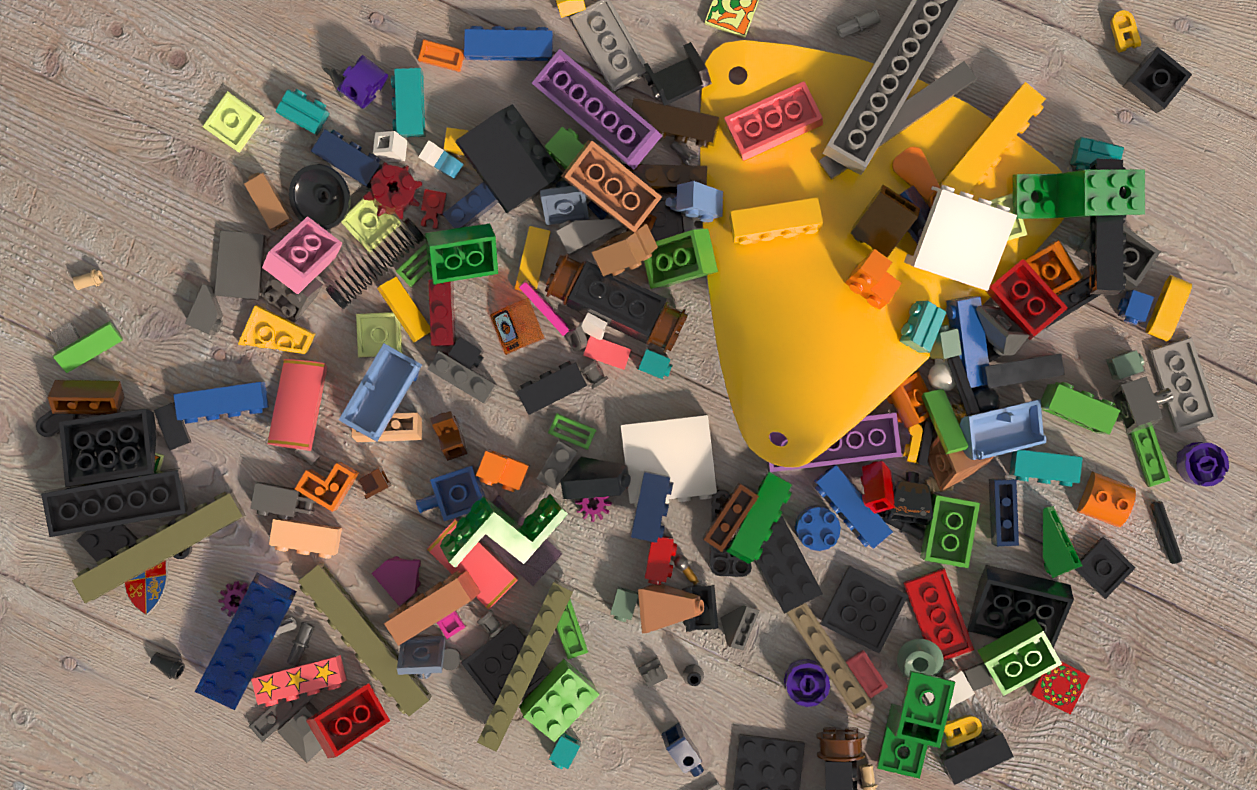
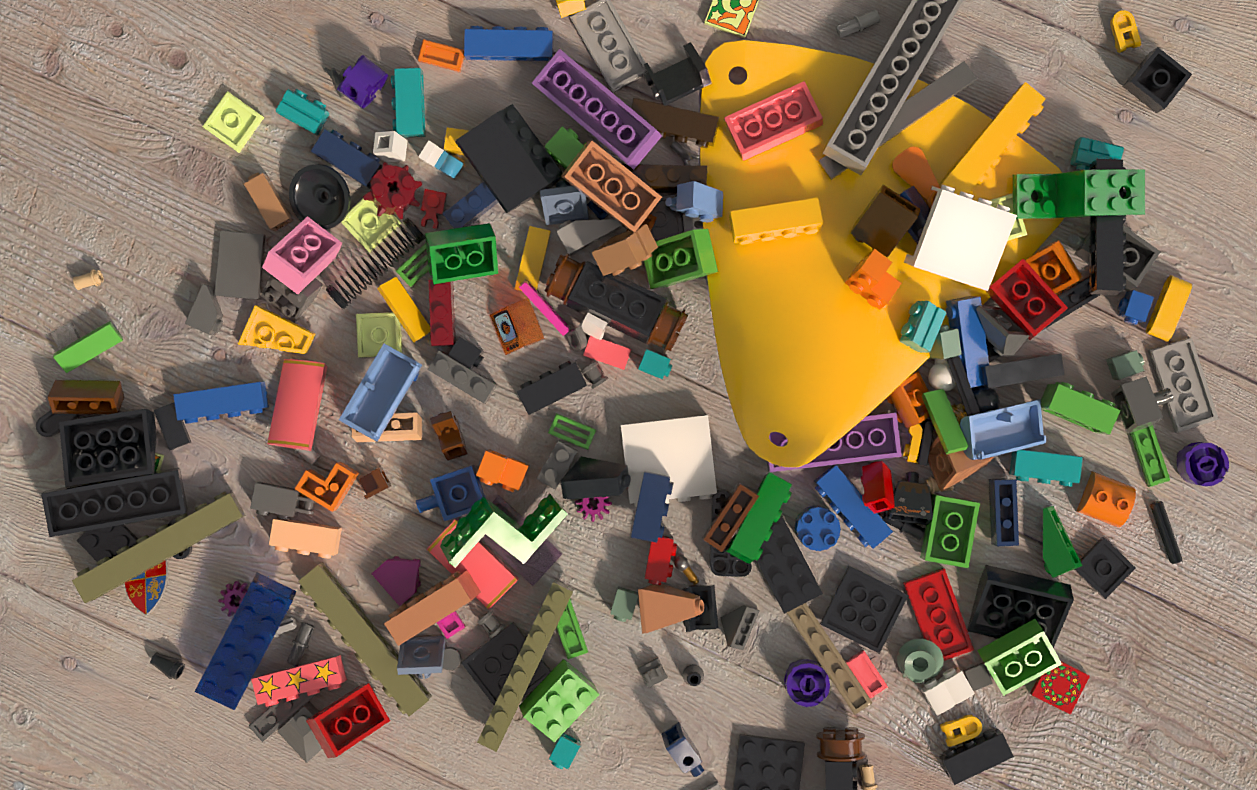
(915, 724): green bracket -> none

